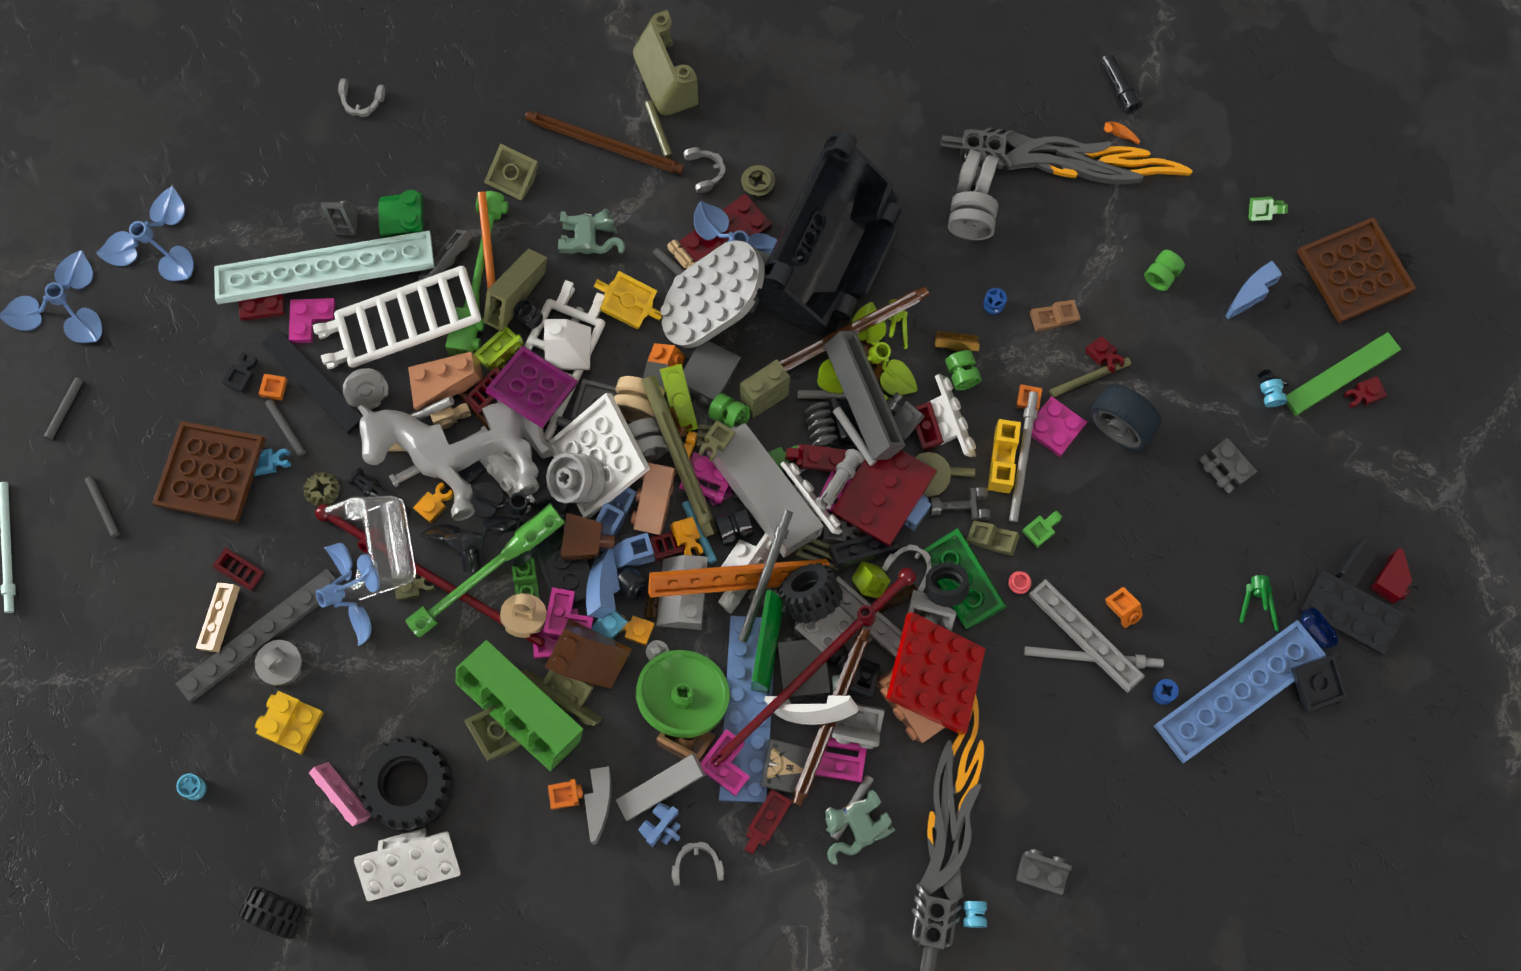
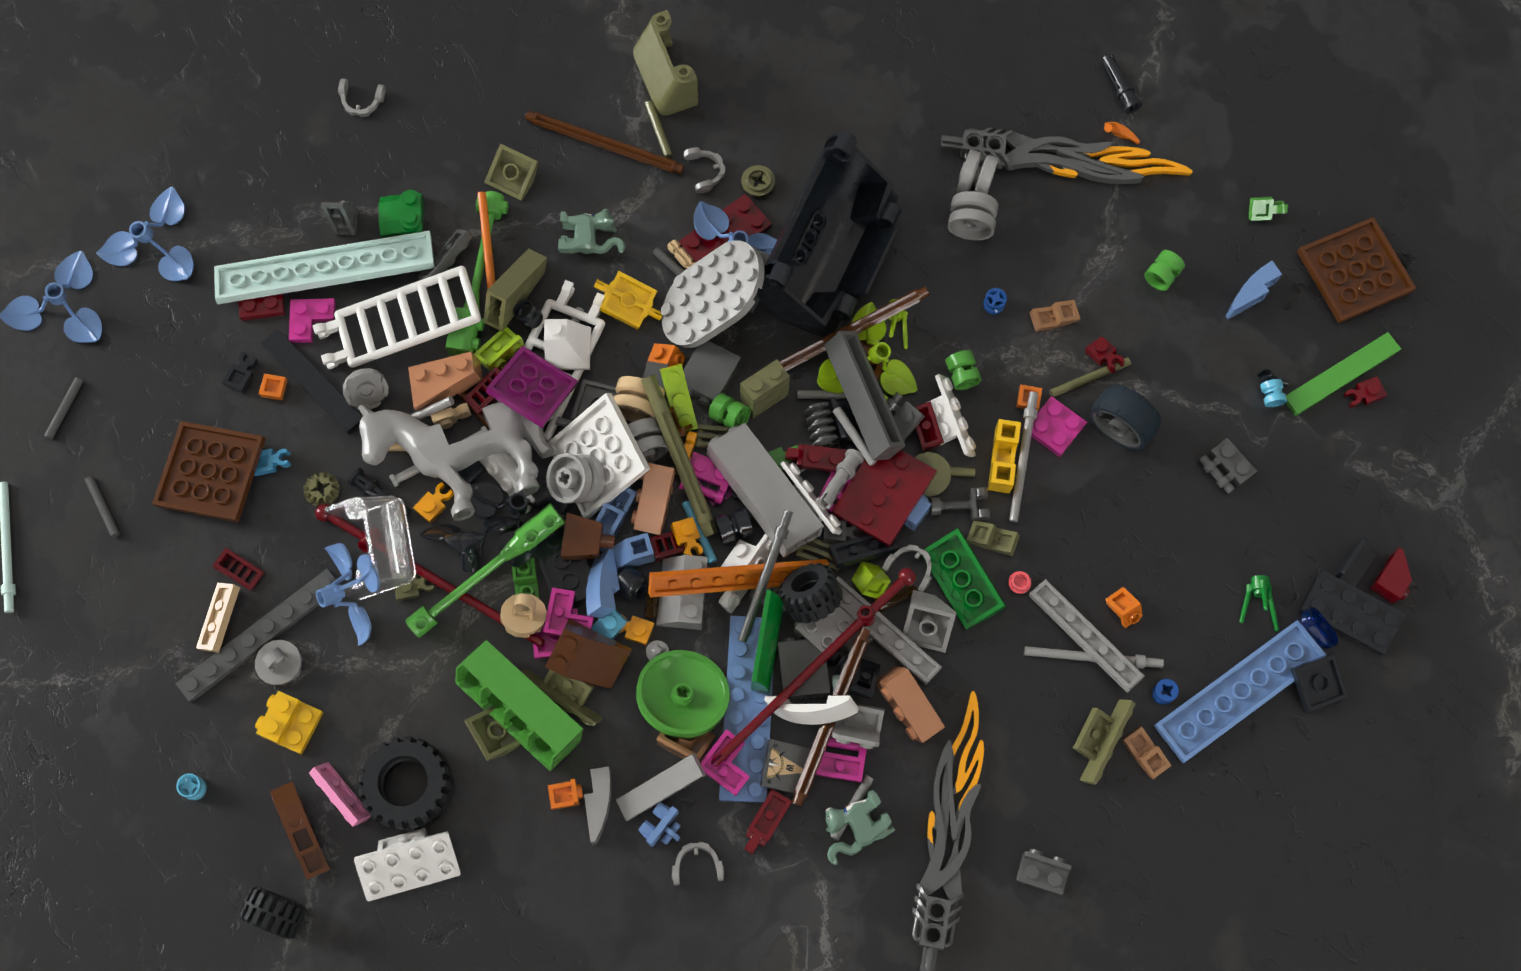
(285, 427): dark grey bar -> none
(299, 830): none -> reddish brown slope
(717, 438): olive plate -> none
(936, 673): red plate -> none
(947, 571): black tyre -> none
(957, 341): pearl gold plate -> none
(975, 914): medium azure wheel -> none
(1041, 530): bright green plate -> none
(1100, 737): none -> olive bracket
(1145, 752): none -> medium nougat slope

